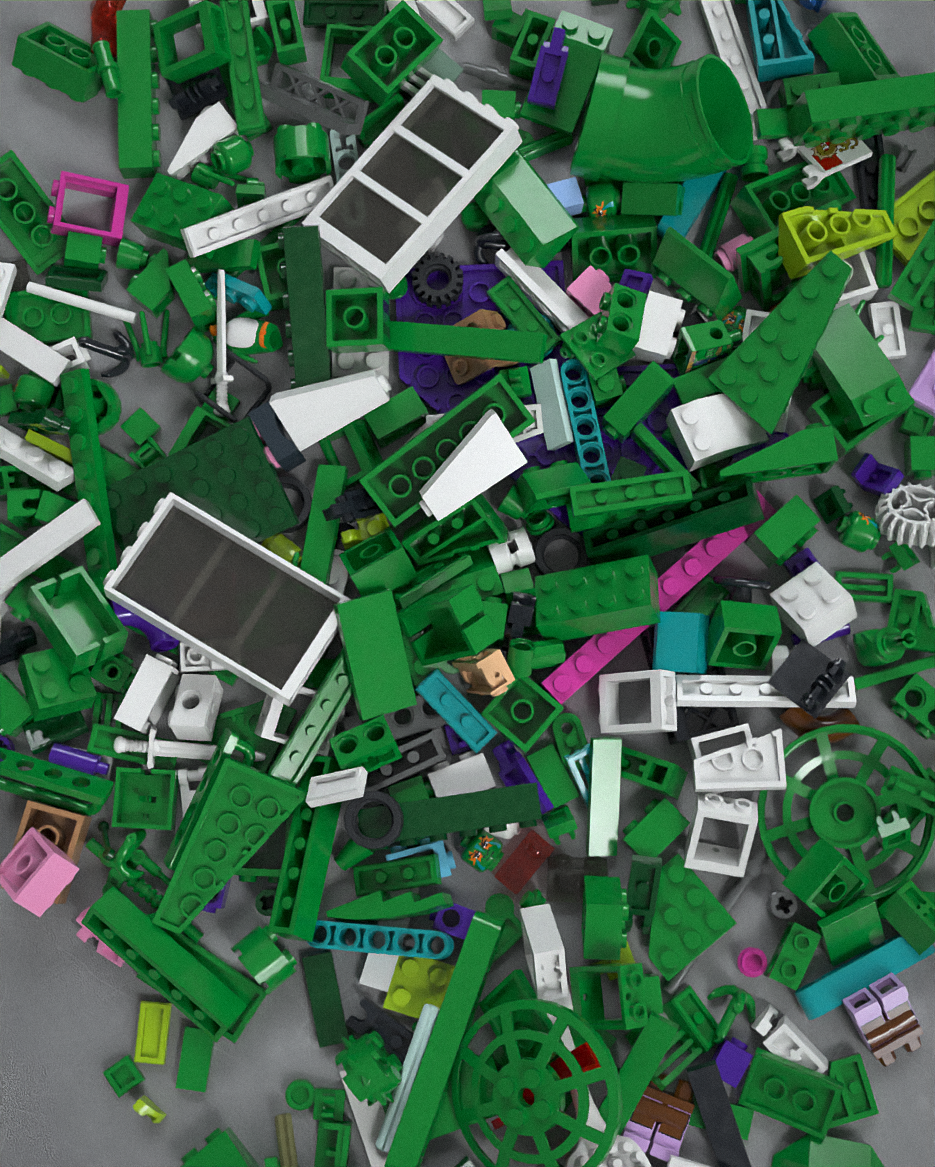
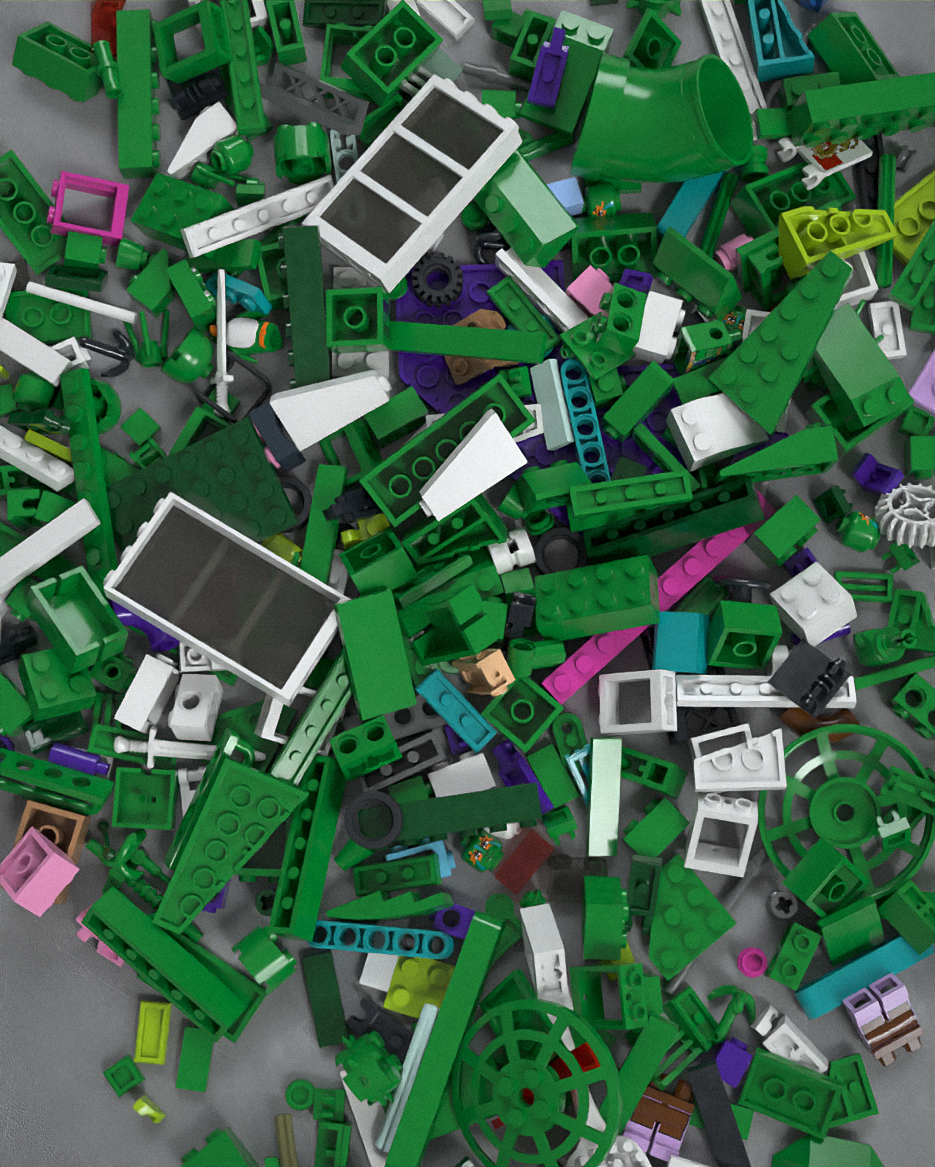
(336, 787): white tile -> none
(652, 199): green hinge -> none

